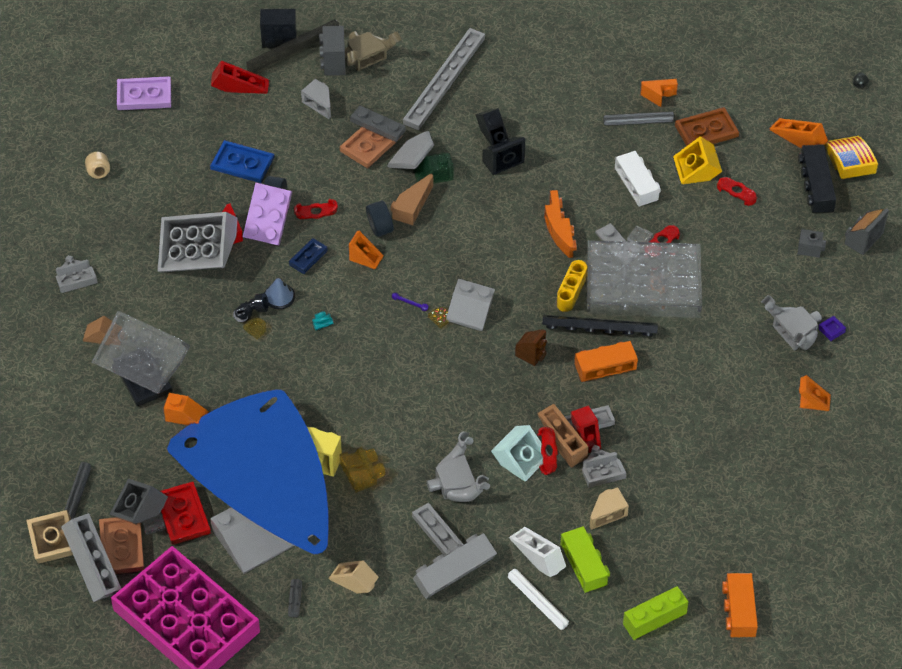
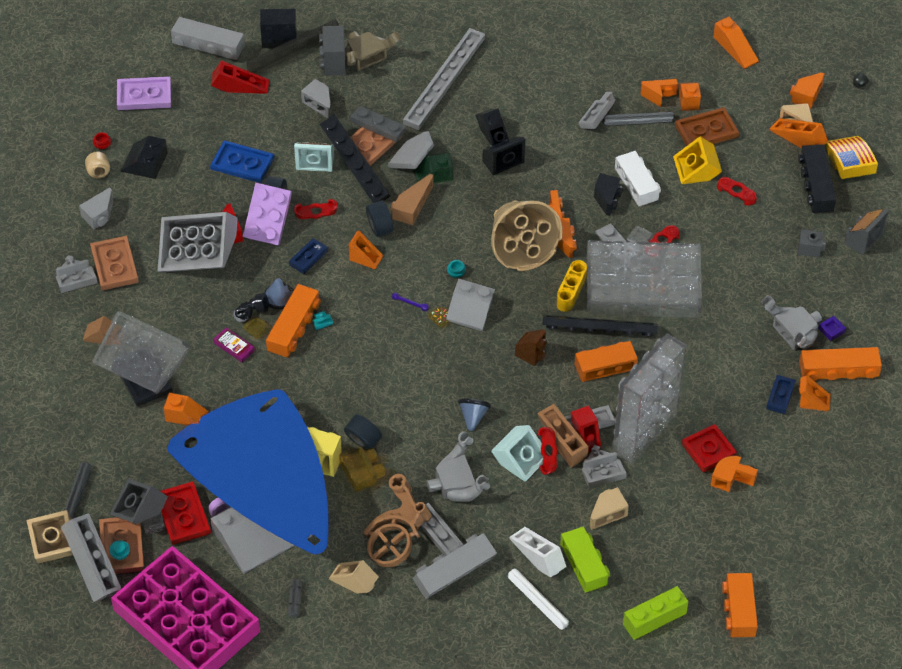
(97, 209): none -> light grey slope
(101, 140): none -> red plate
(114, 263): none -> nougat plate
(119, 550): none -> teal plate
(146, 157): none -> black slope
(207, 38): none -> light grey brick
(217, 506): none -> lavender tile
(233, 345): none -> tile
(293, 320): none -> orange brick
(314, 156): none -> light aqua slope
(354, 159): none -> black plate
(362, 432): none -> black wheel
(410, 514): none -> medium nougat piece
(456, 269): none -> teal plate
(473, 411): none -> sand blue hat
(525, 234): none -> tan cone
(597, 111): none -> light grey hinge
(606, 192): none -> black slope
(648, 398): none -> clear brick
(689, 96): none -> orange slope
(708, 447): none -> red plate
(730, 469): none -> orange brick
(734, 42): none -> orange slope
(780, 394): none -> dark blue plate
(796, 112): none -> tan slope
(807, 89): none -> orange slope
(840, 363): none -> orange brick

